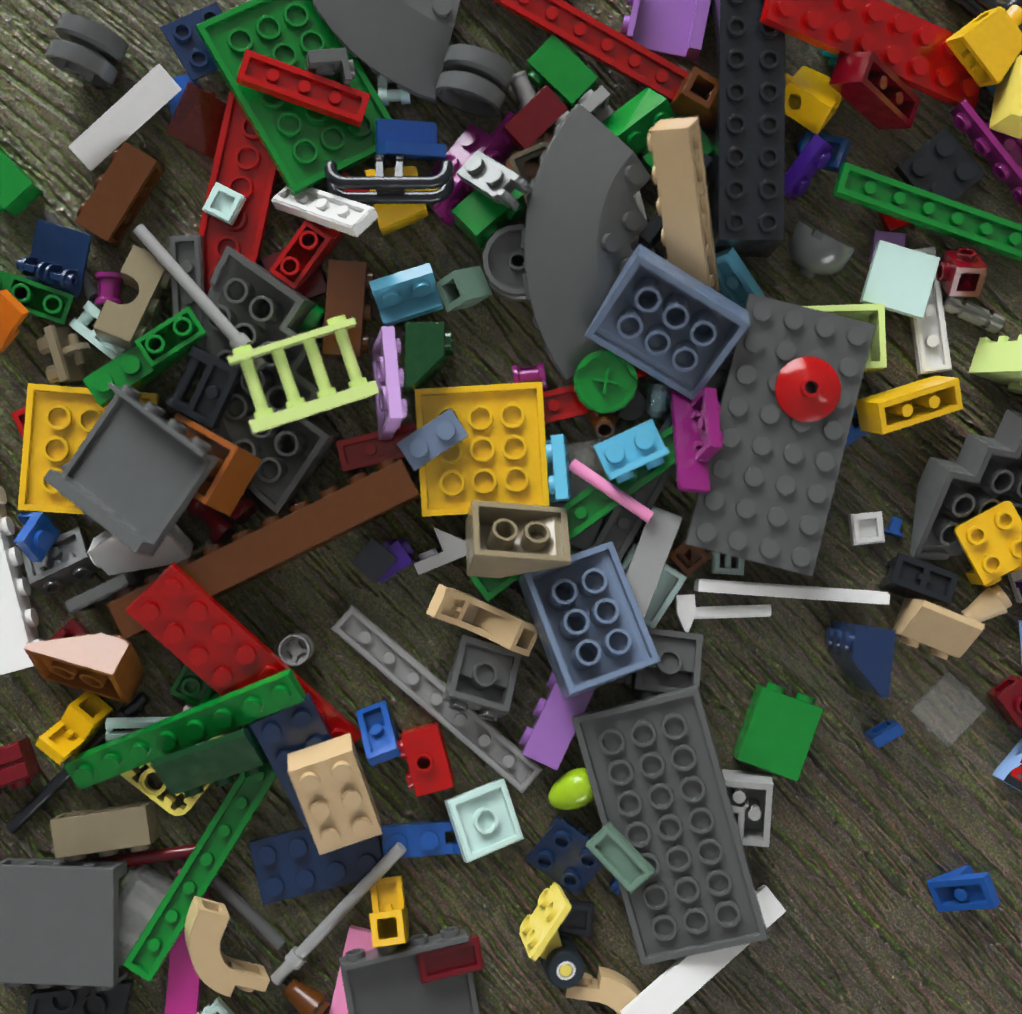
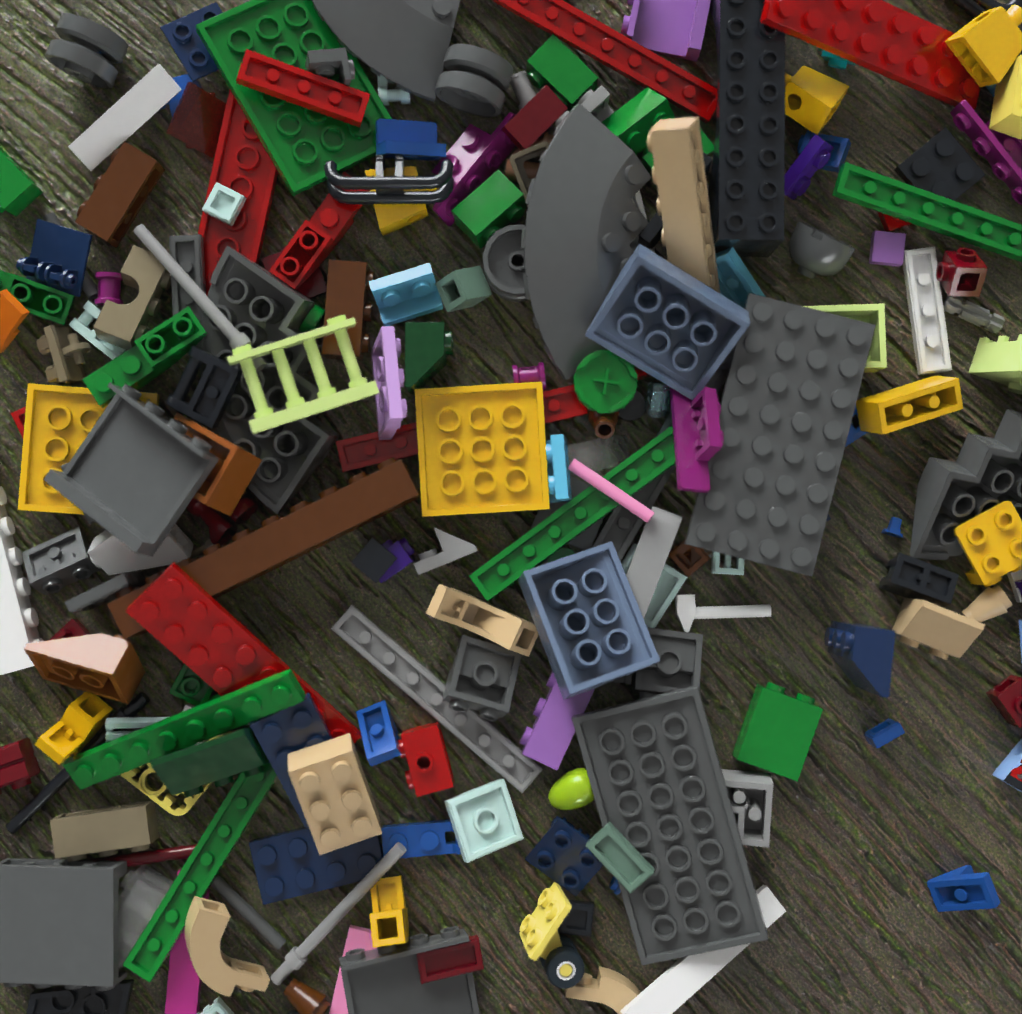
(36, 535): blue bracket -> none
(292, 652): light grey wheel -> none
(327, 210): white tile -> none
(432, 439): sand blue plate -> none
(493, 179): hinge -> none
(515, 539): dark tan slope -> none
(631, 451): medium azure bracket -> none
(697, 98): reddish brown slope -> none
(791, 390): red dish -> none
(791, 591): white tile -> none
(866, 528): white tile -> none
(874, 90): dark red brick -> none
(900, 279): light aqua tile -> none
(948, 709): clear piece -> none

